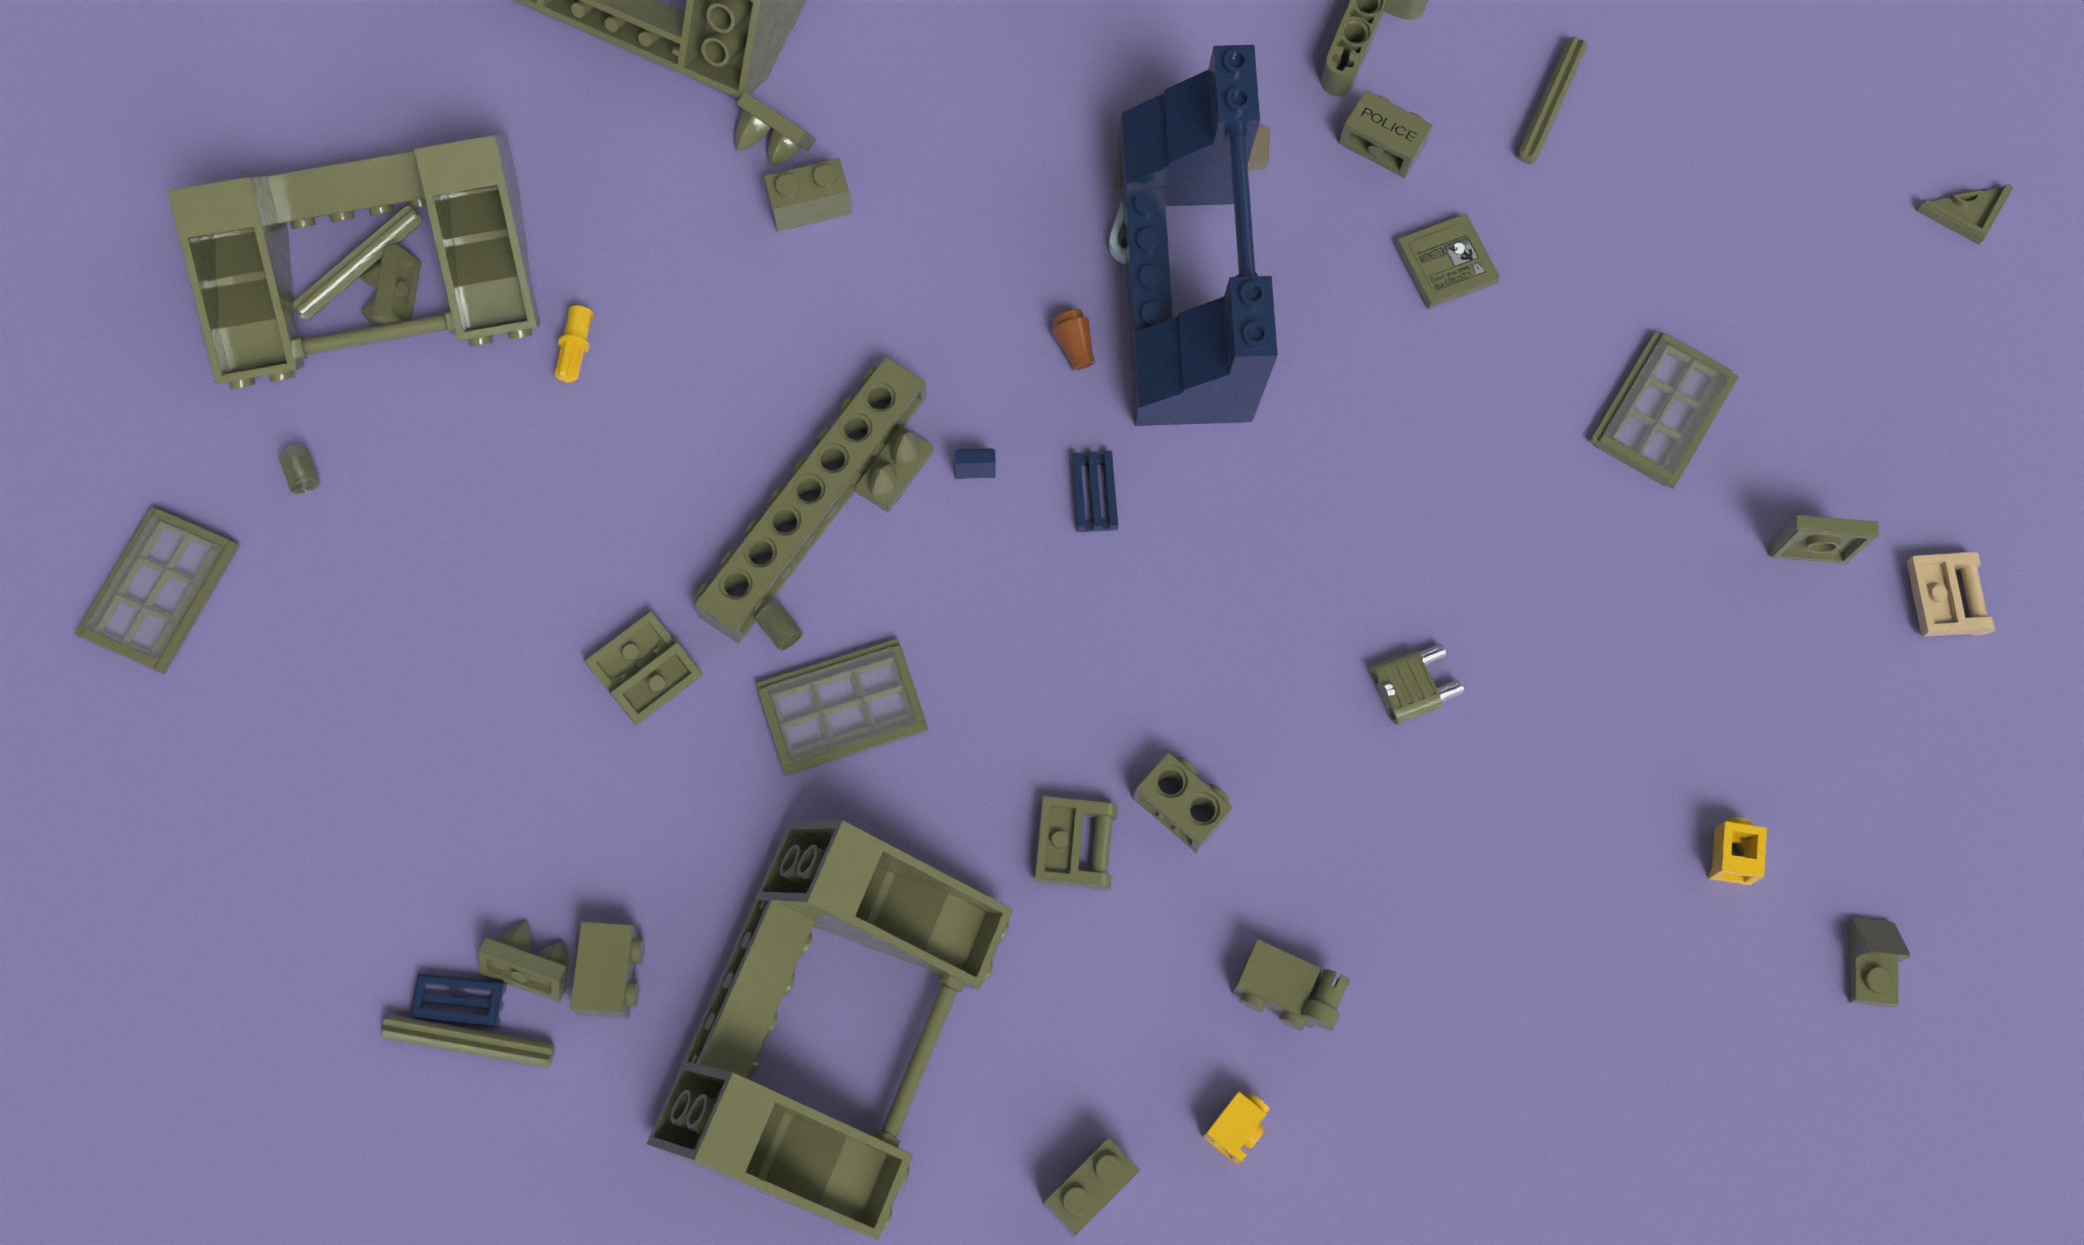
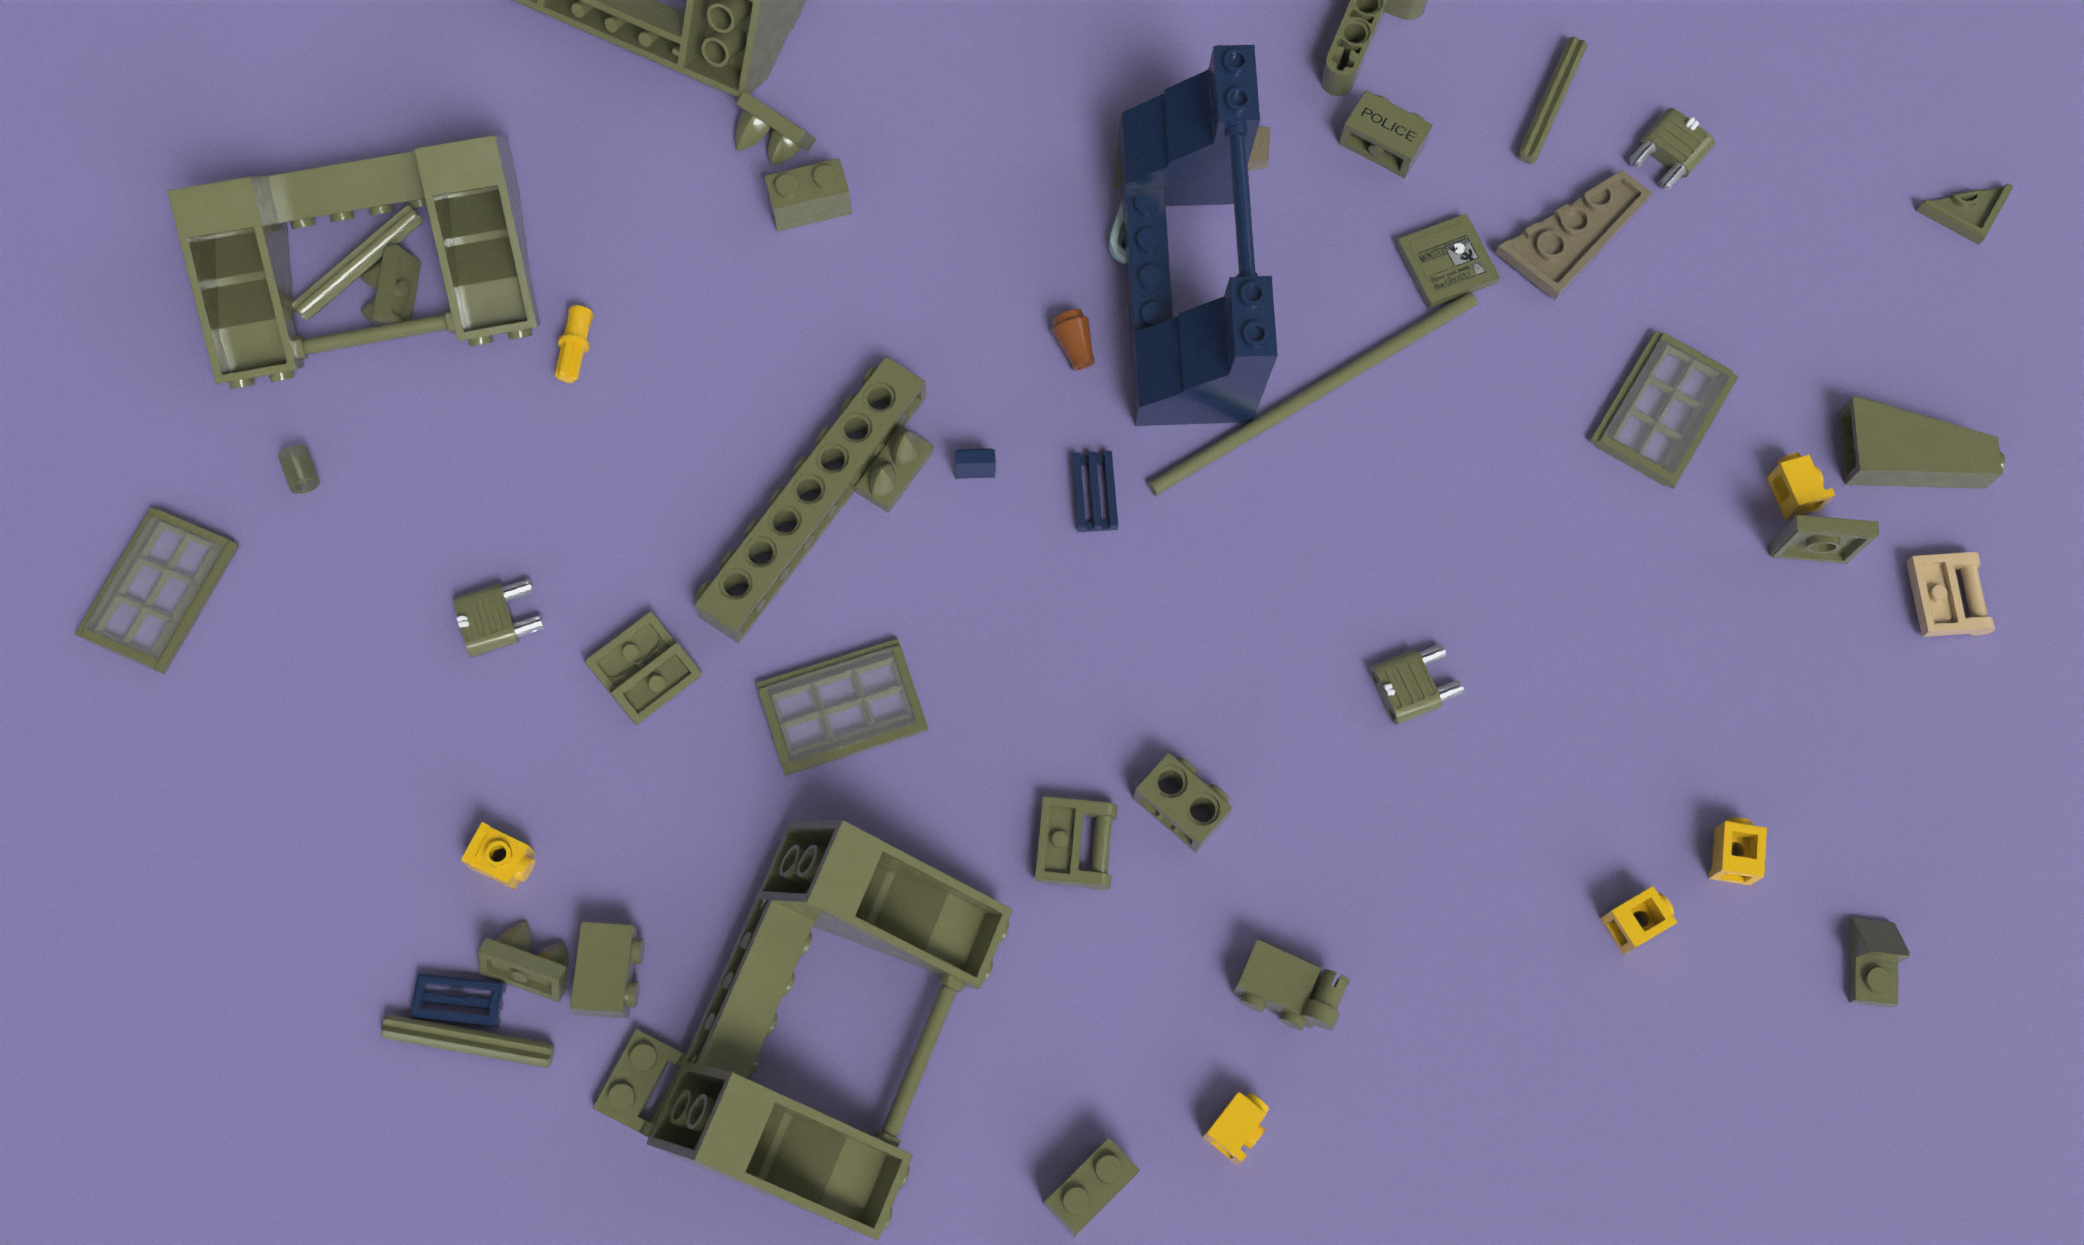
(484, 848): none -> yellow brick
(487, 617): none -> olive piece
(636, 1080): none -> olive plate
(778, 623): olive piece -> none
(1311, 394): none -> olive piece
(1567, 241): none -> dark tan wing
(1625, 928): none -> yellow brick
(1675, 144): none -> olive piece
(1798, 486): none -> yellow brick
(1913, 450): none -> olive slope

